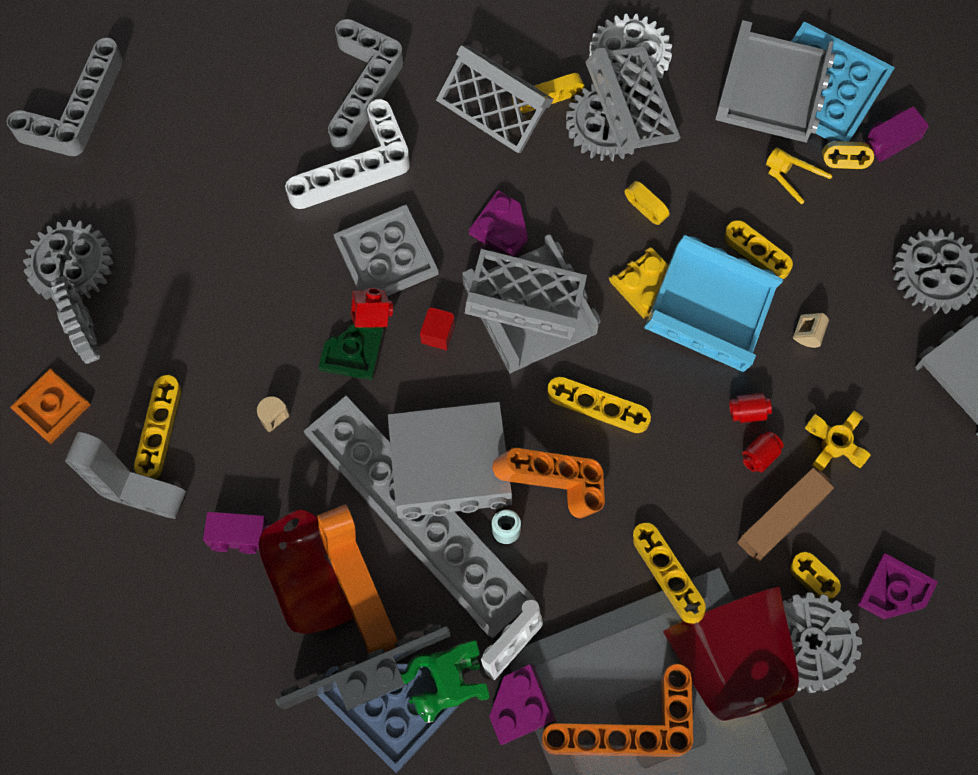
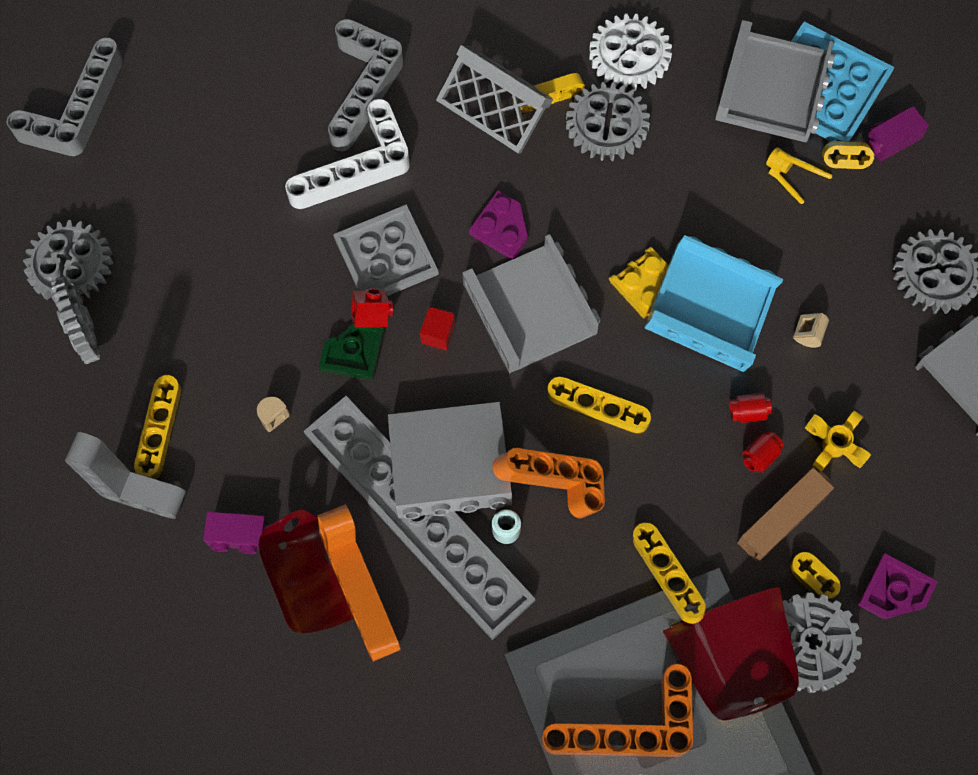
(50, 406): orange tile -> none
(368, 679): dark grey bracket -> none
(390, 722): sand blue wing -> none
(448, 679): green animal -> none
(512, 640): white plate -> none
(520, 706): magenta plate -> none
(525, 315): light grey fence -> none
(615, 101): light grey fence -> none
(646, 202): yellow beam -> none
(757, 239): yellow beam -> none

